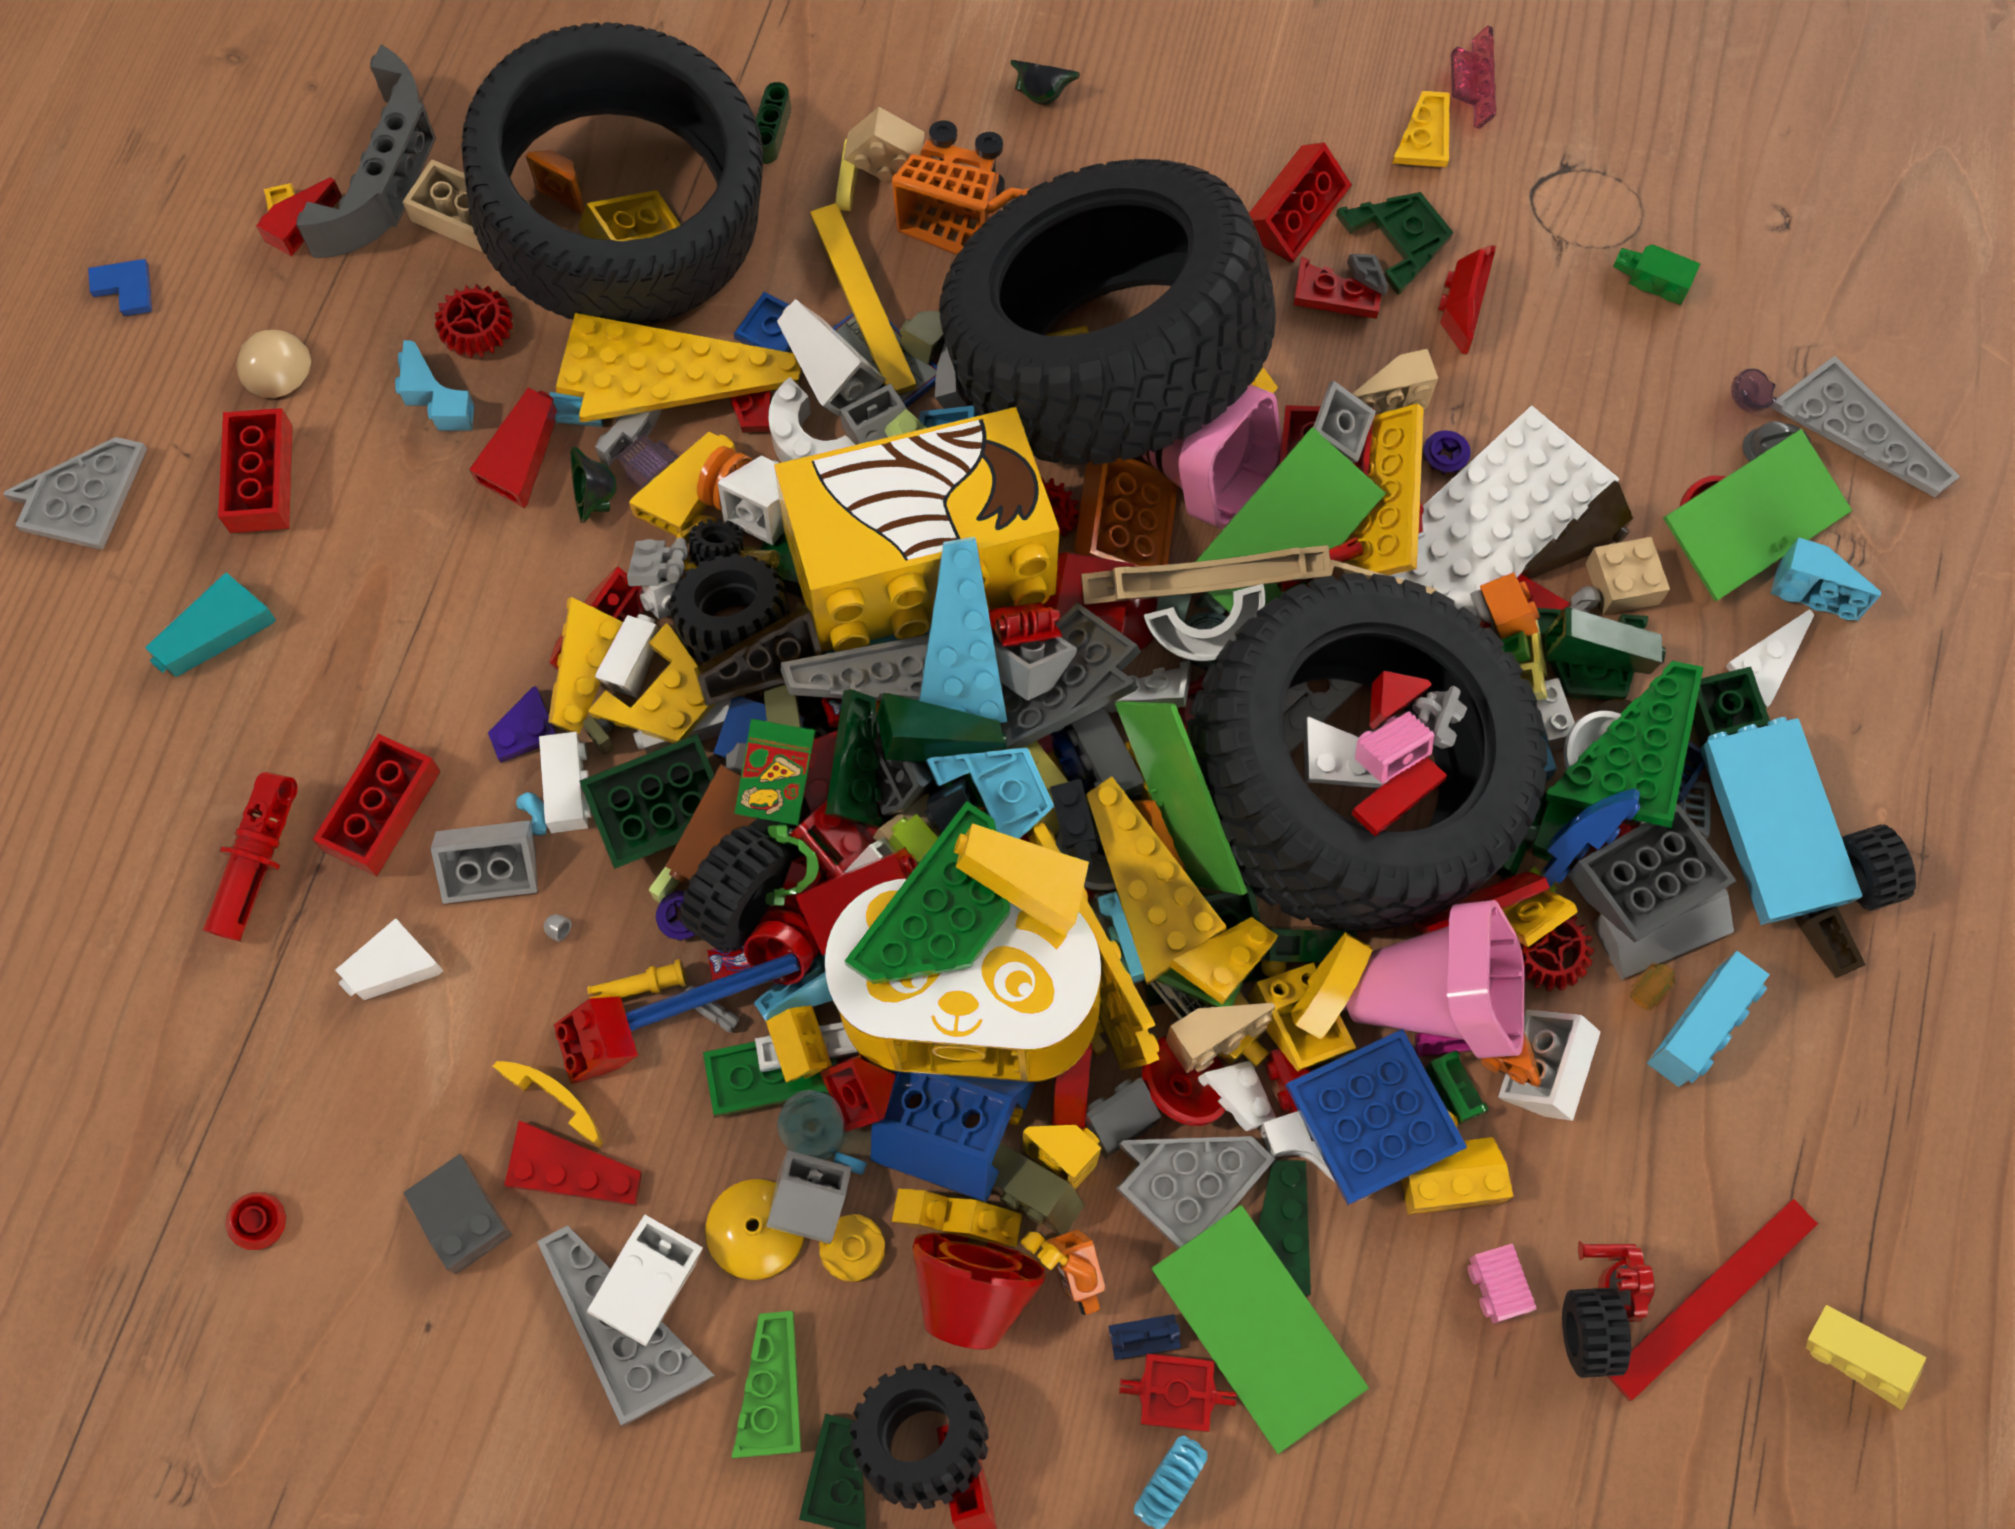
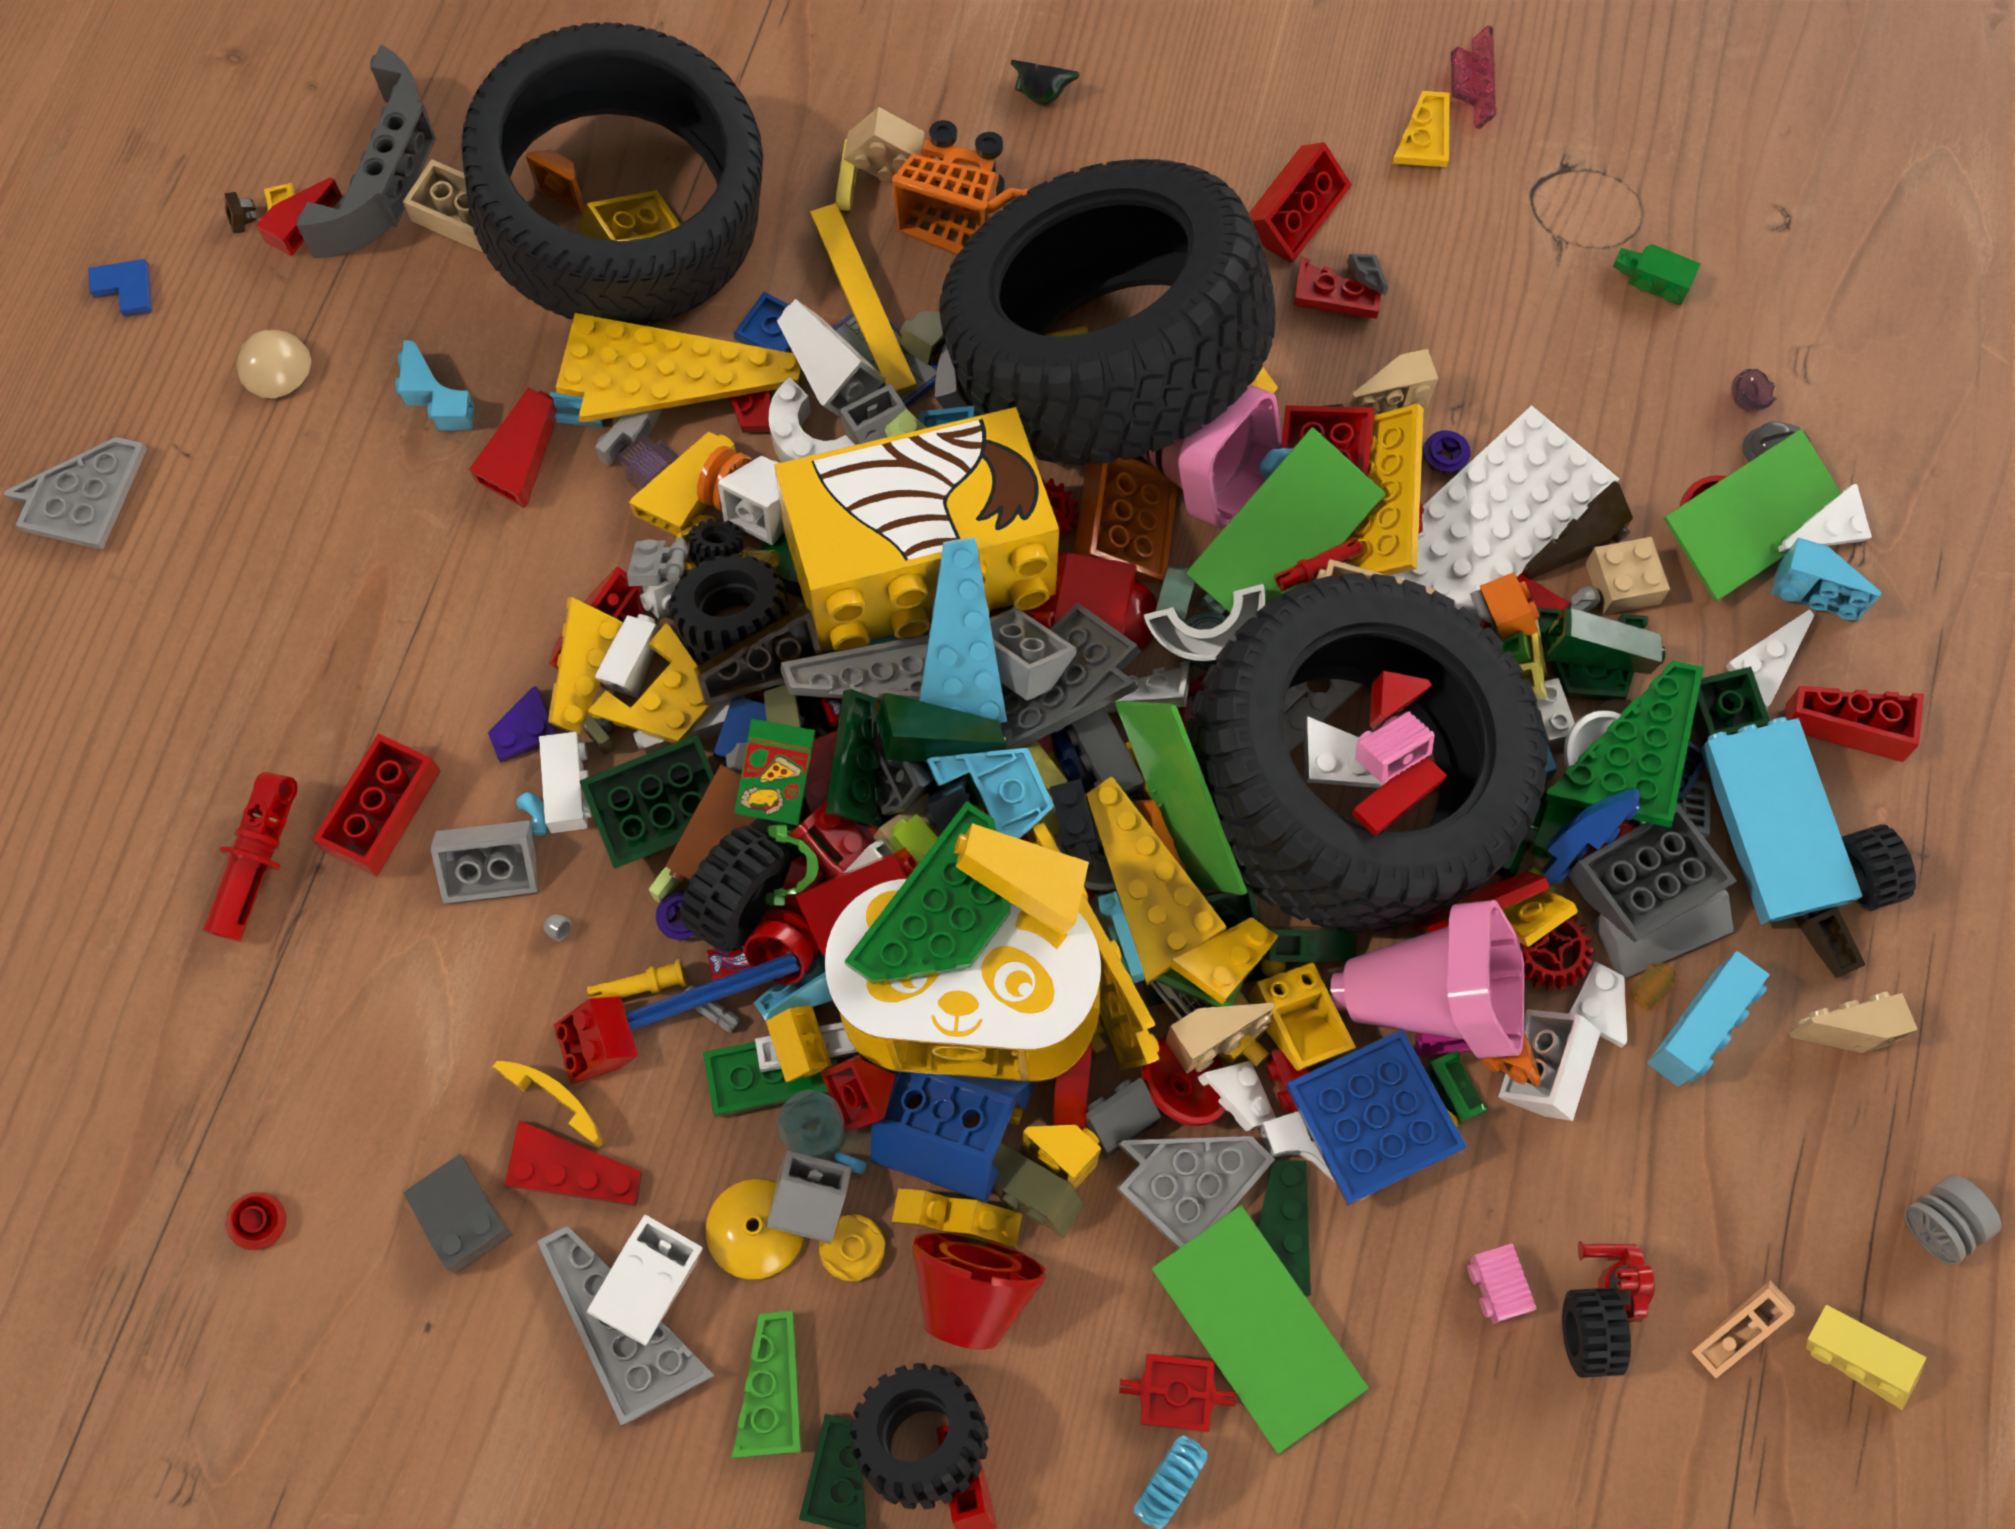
(209, 626): teal slope -> none
(239, 211): none -> dark brown tile
(255, 470): red brick -> none
(386, 964): white slope -> none
(462, 333): red gear -> none
(592, 484): hat -> none
(773, 119): dark green beam -> none
(1024, 623): red hinge -> none
(1075, 1263): orange torso -> none
(1144, 1337): dark blue hinge -> none
(1205, 576): tan slope -> none
(1272, 460): none -> medium azure arm
(1331, 986): yellow slope -> none
(1344, 421): light grey slope -> none
(1410, 227): dark green wing -> none
(1438, 711): light grey hips -> none
(1461, 1181): yellow slope -> none
(1465, 296): red wedge -> none
(1603, 1003): none -> white wing
(1714, 1297): red tile -> none
(1744, 1329): none -> light nougat slope
(1837, 523): none -> white wing
(1852, 416): light grey wing -> none
(1859, 1026): none -> tan slope
(1860, 720): none -> red wedge
(1952, 1219): none -> light grey wheel

